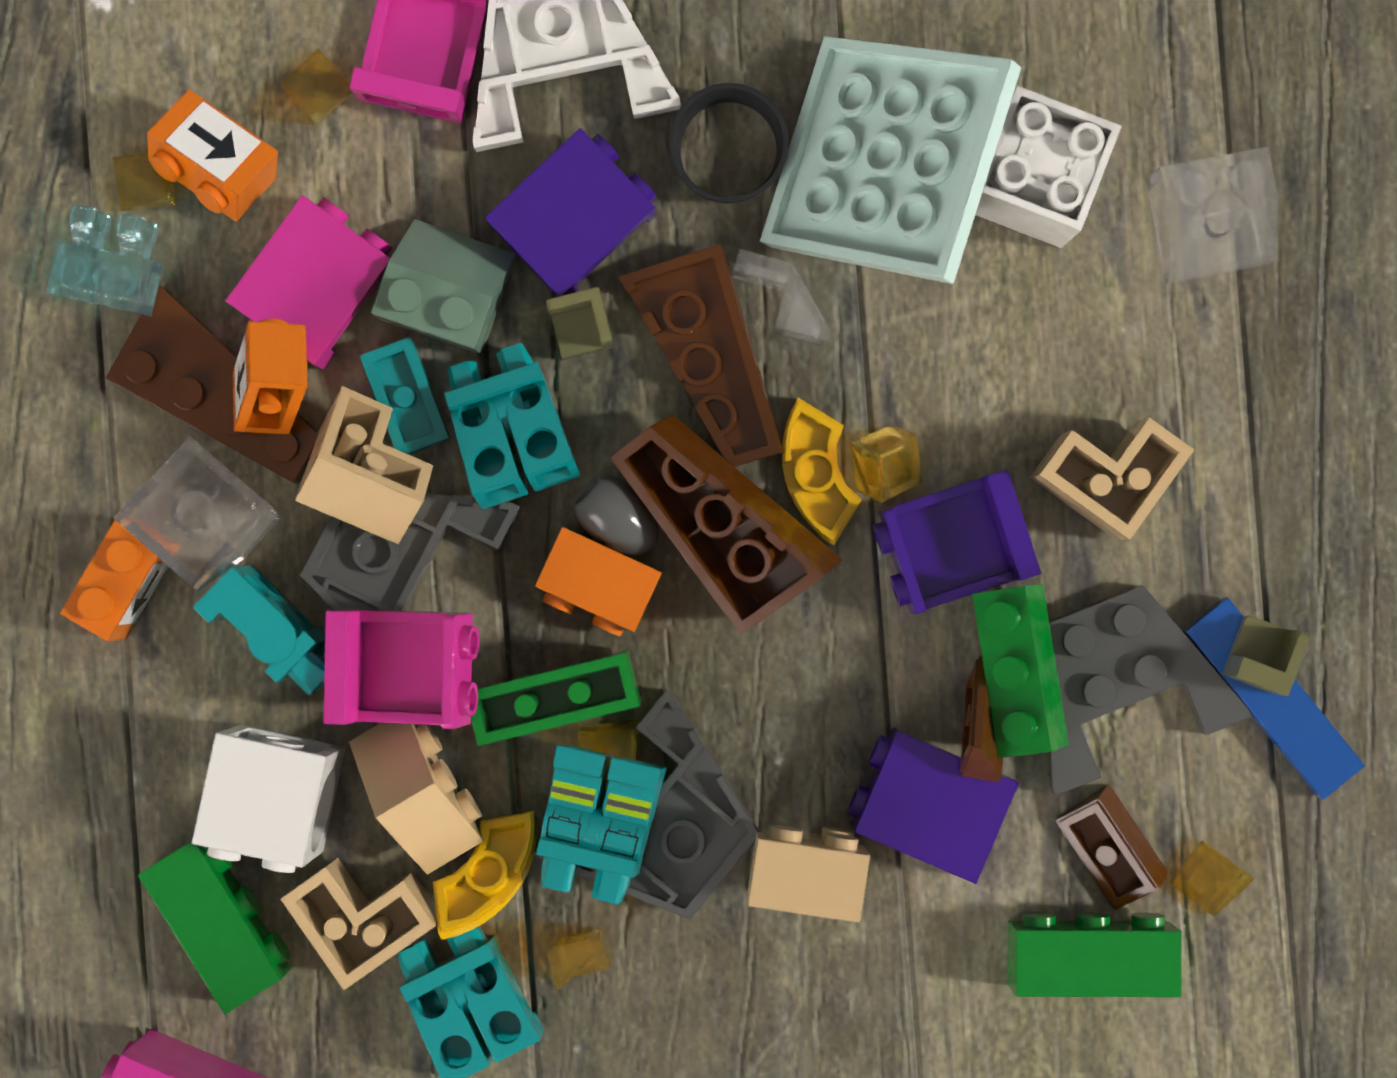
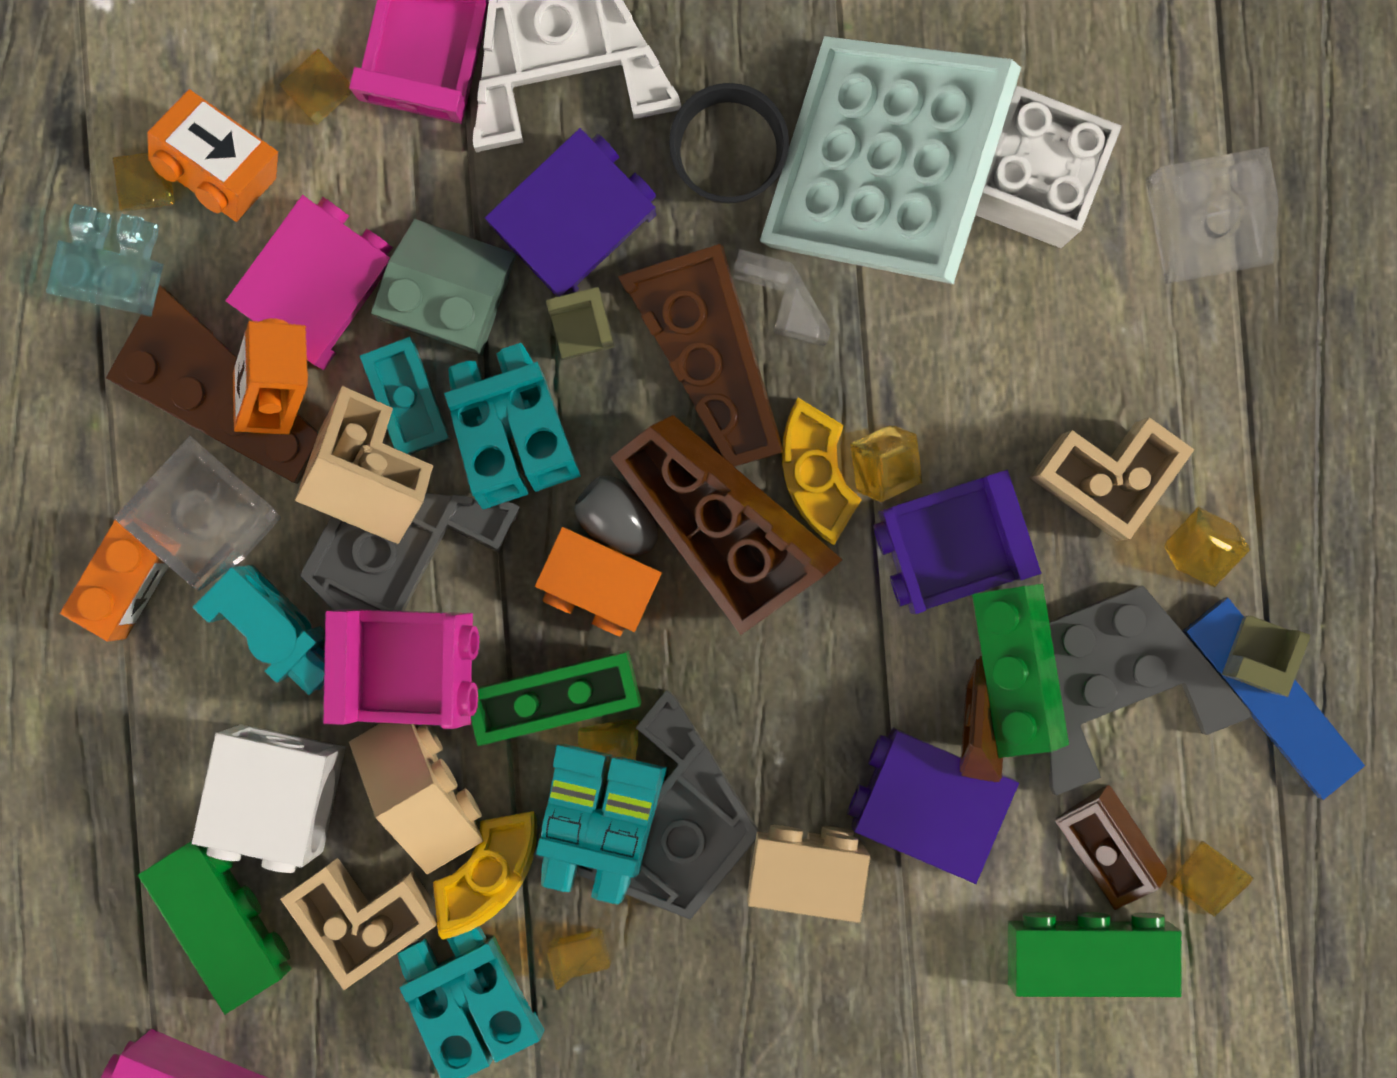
(1206, 547): none -> clear yellow slope

